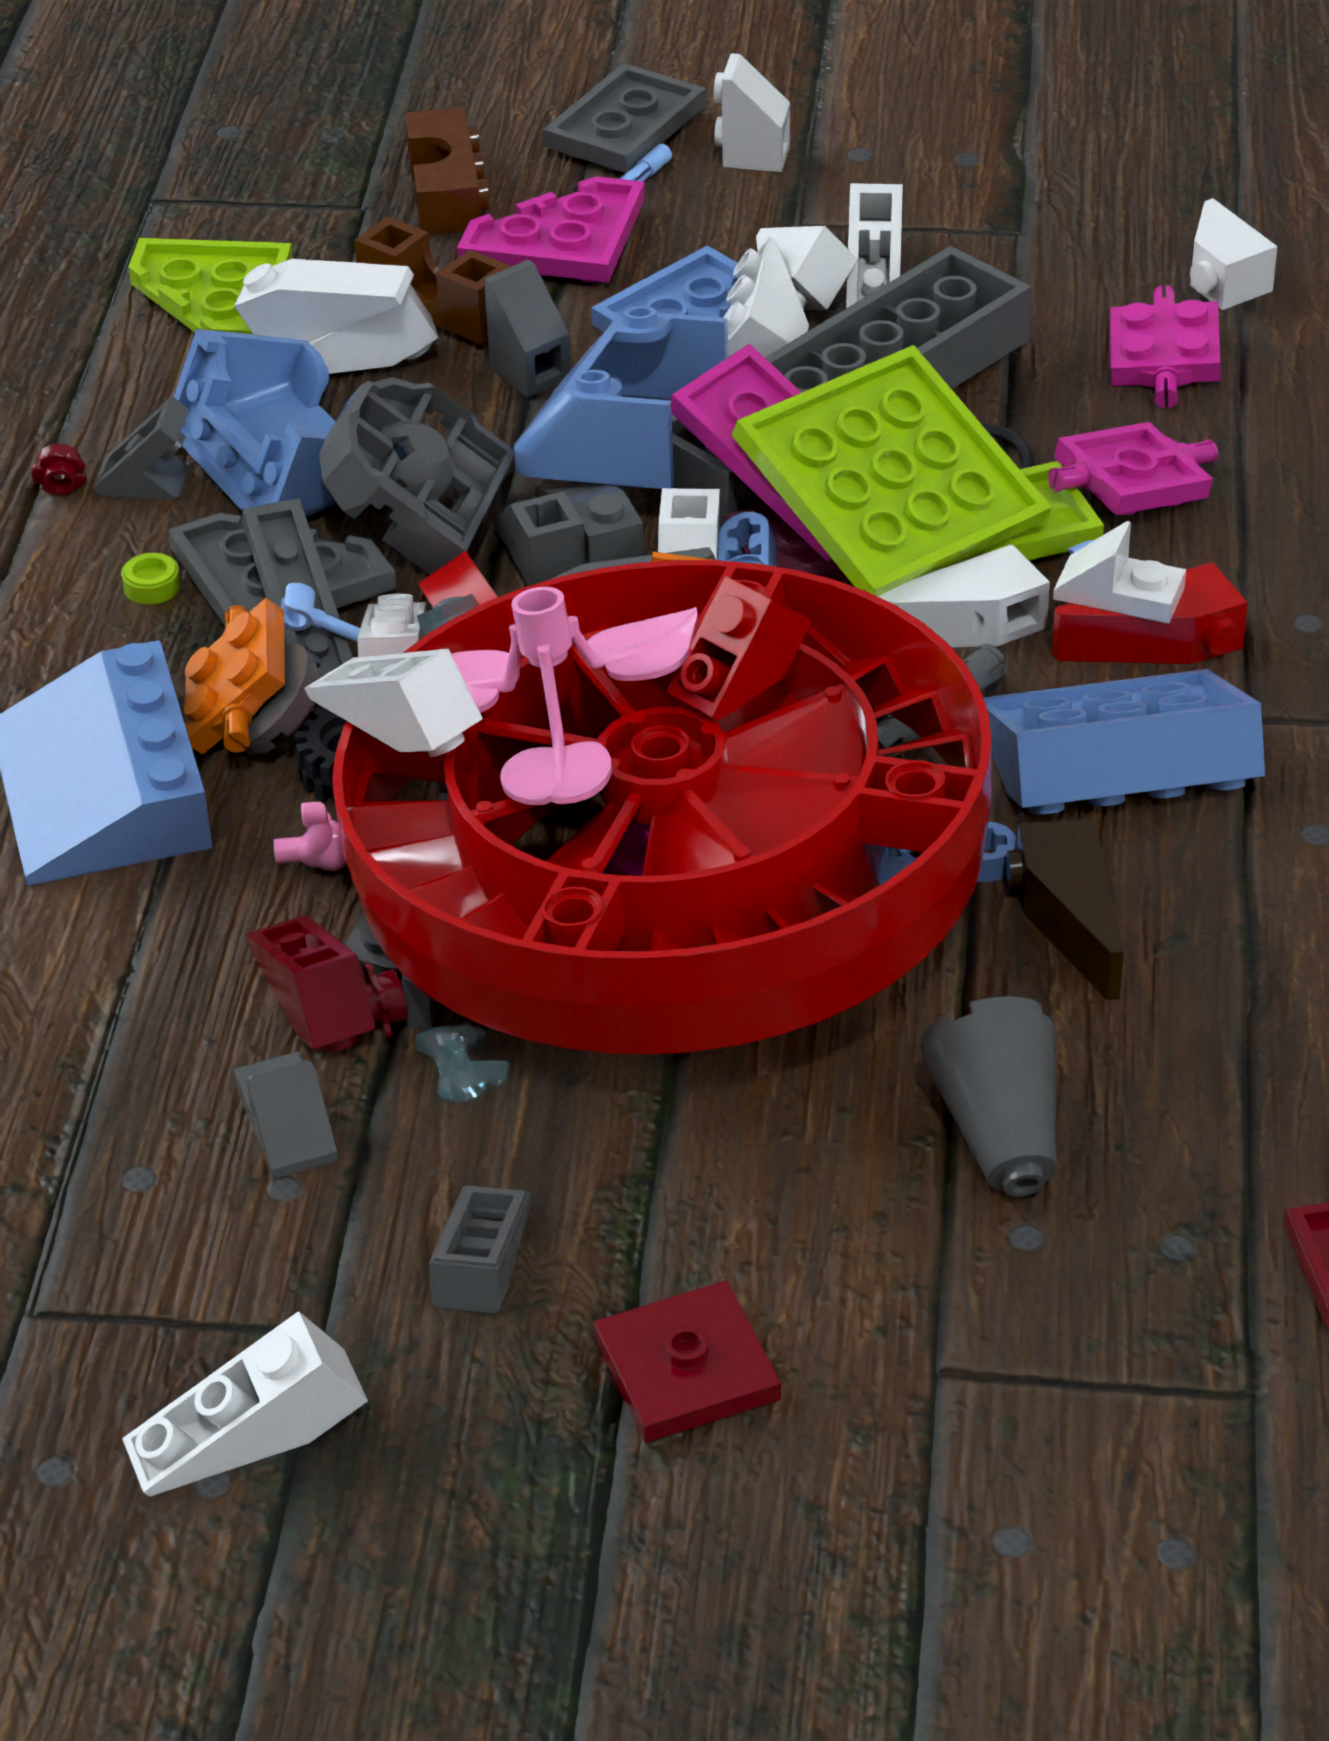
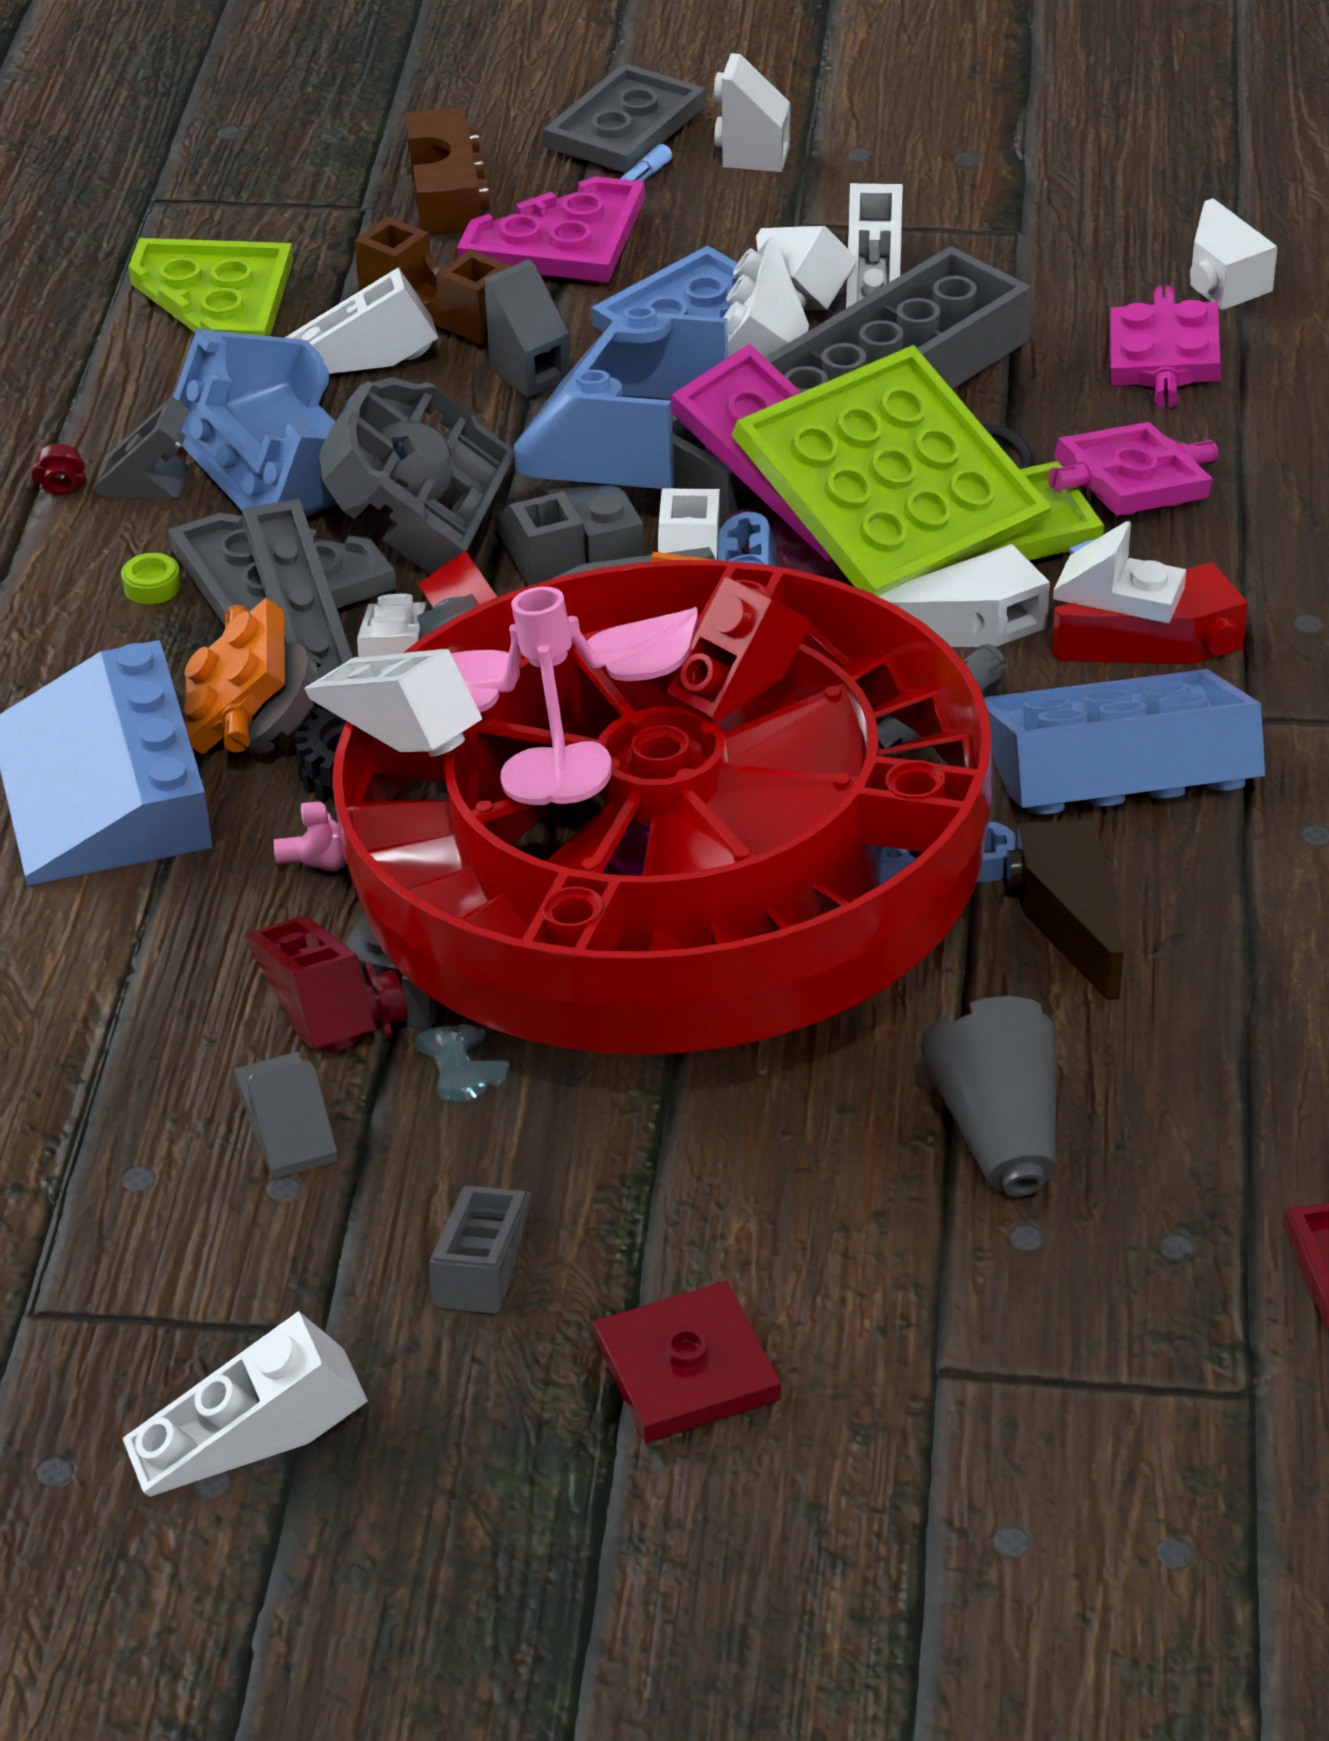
(301, 614): light blue hand -> none
(318, 296): white slope -> none

